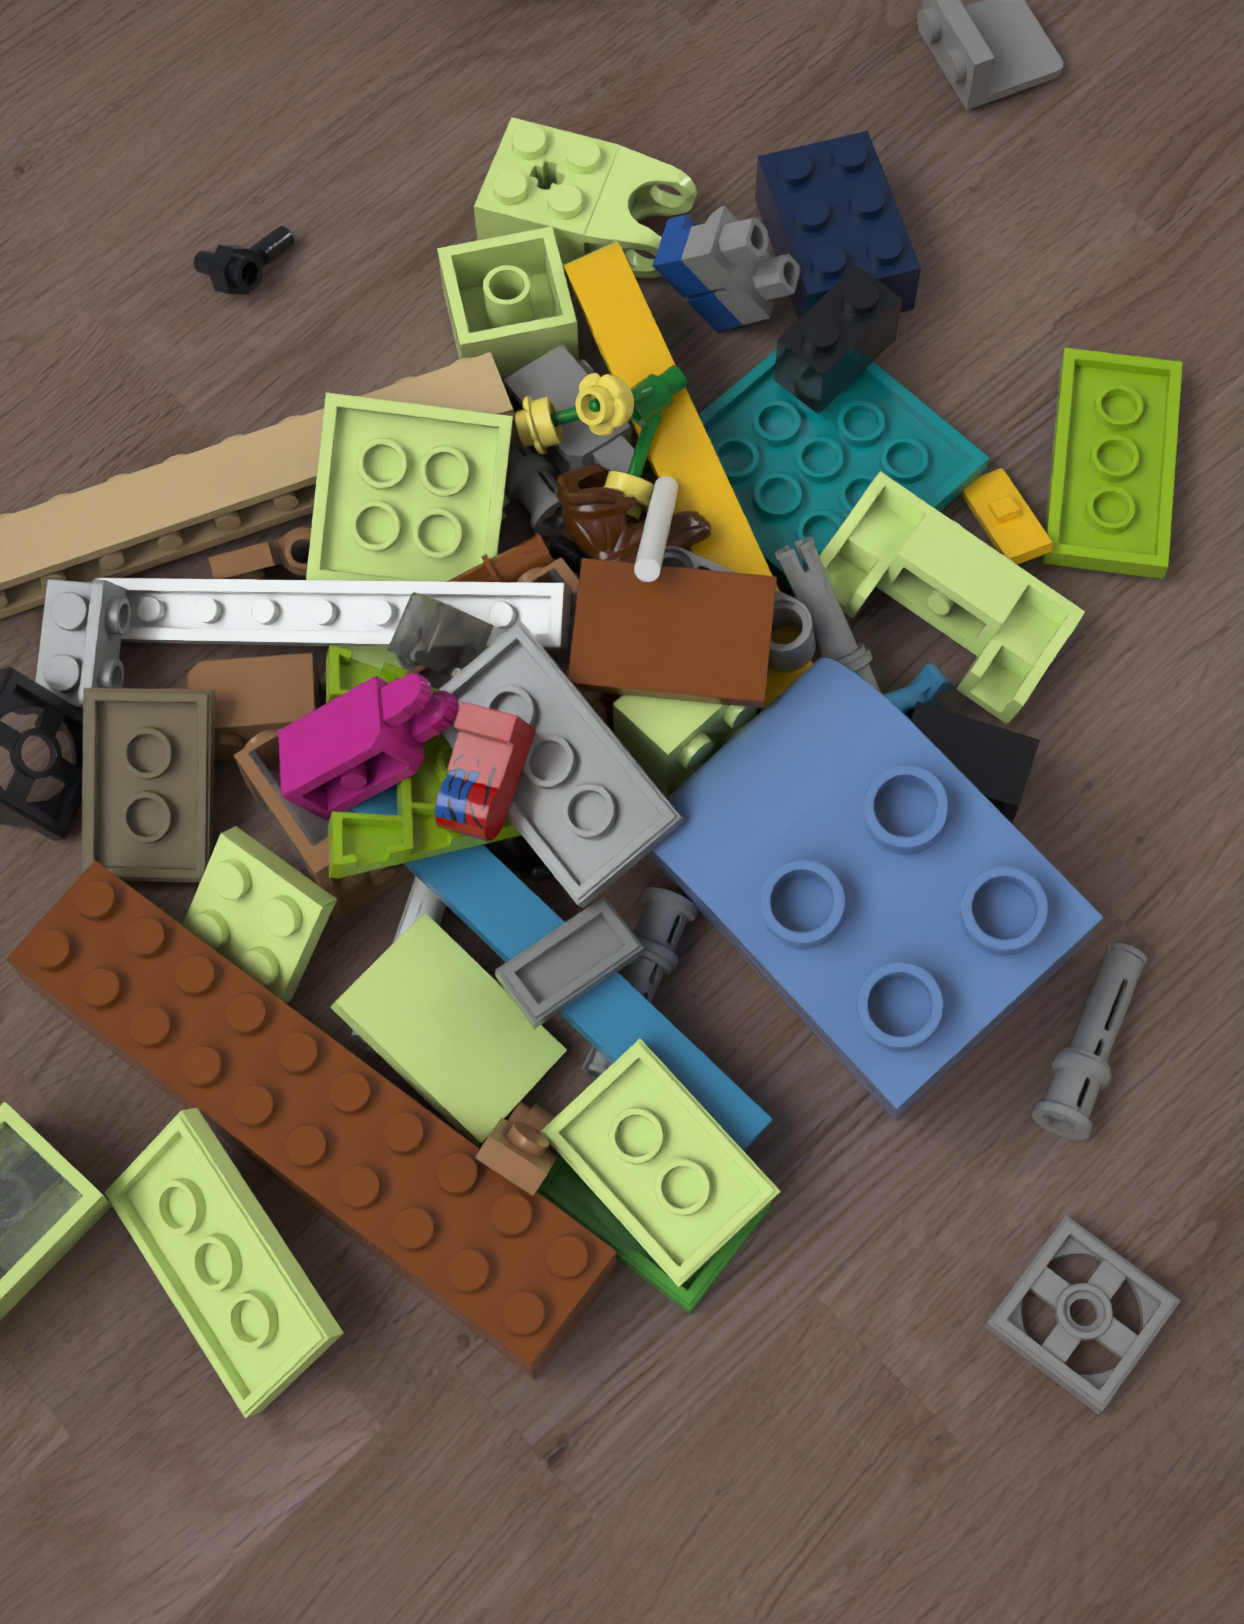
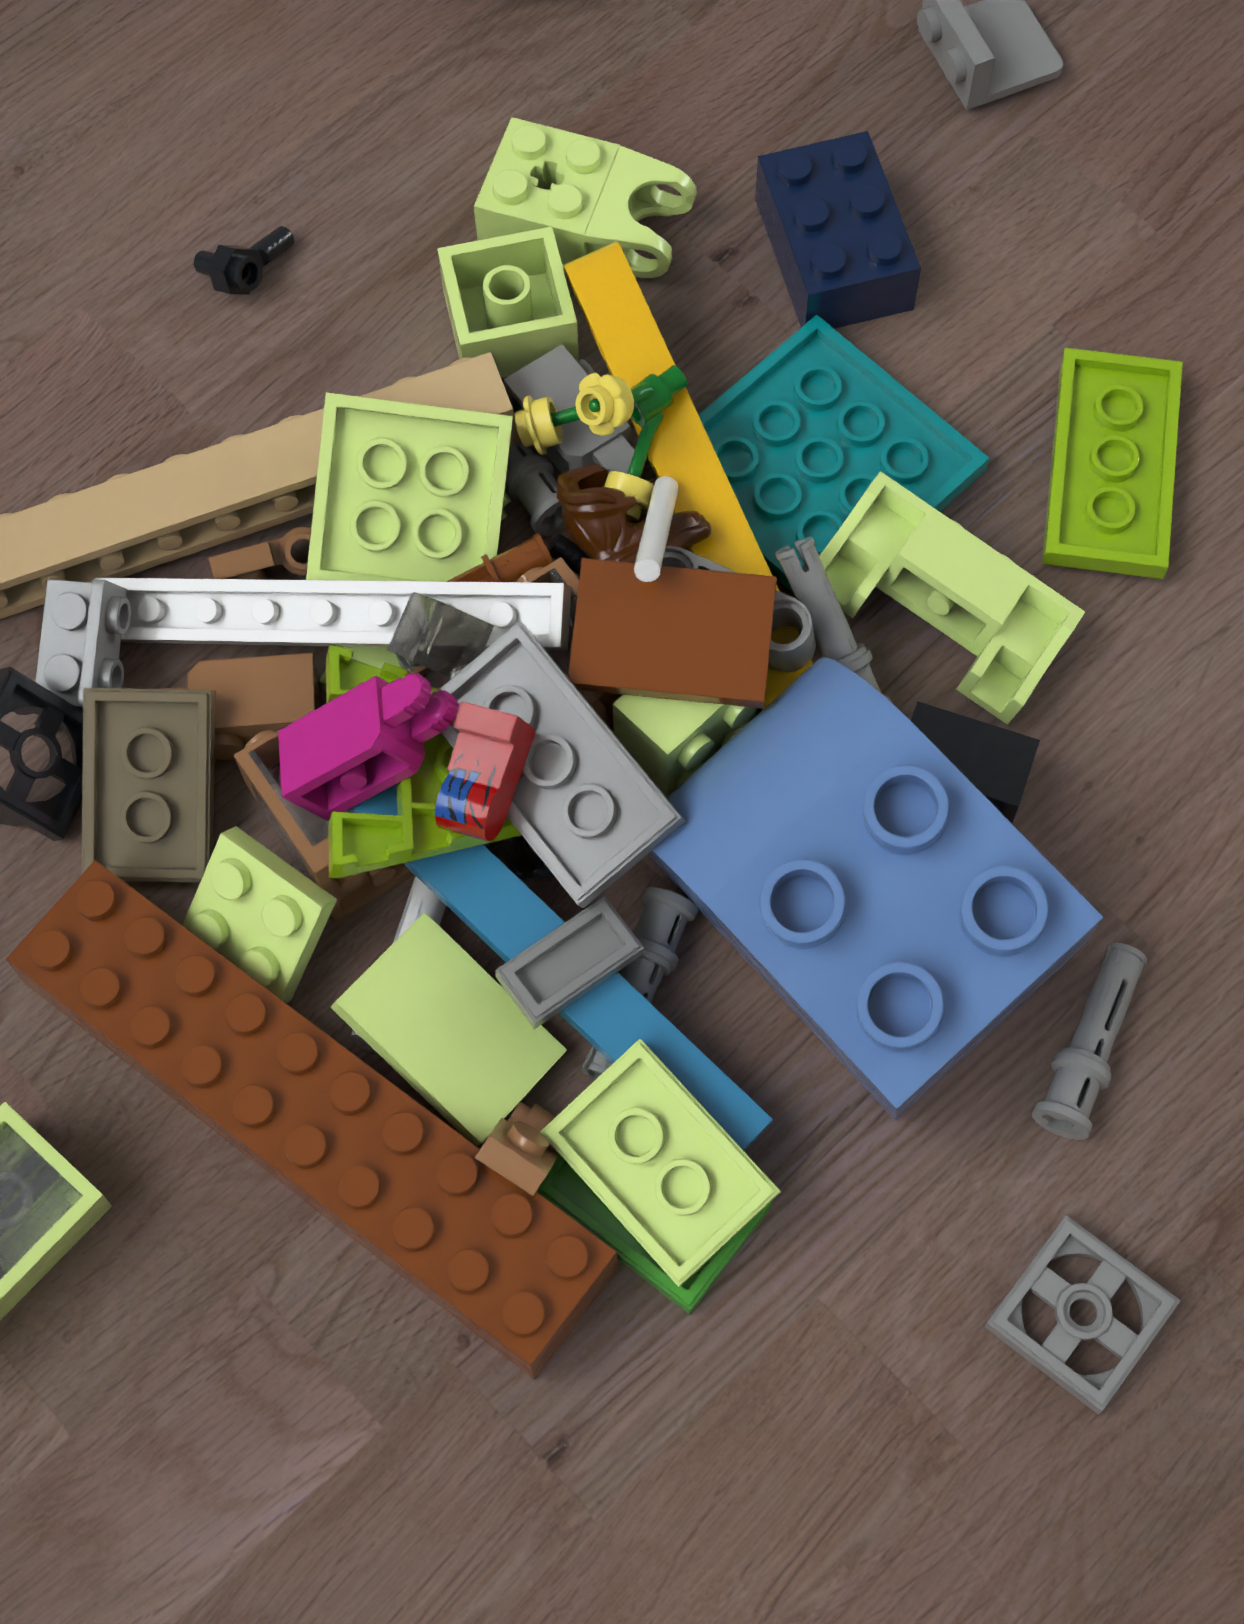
(222, 1262): yellowish green tile -> none
(725, 268): light grey hips -> none
(837, 339): black brick -> none
(923, 689): dark azure bar -> none
(1006, 517): yellow piece -> none

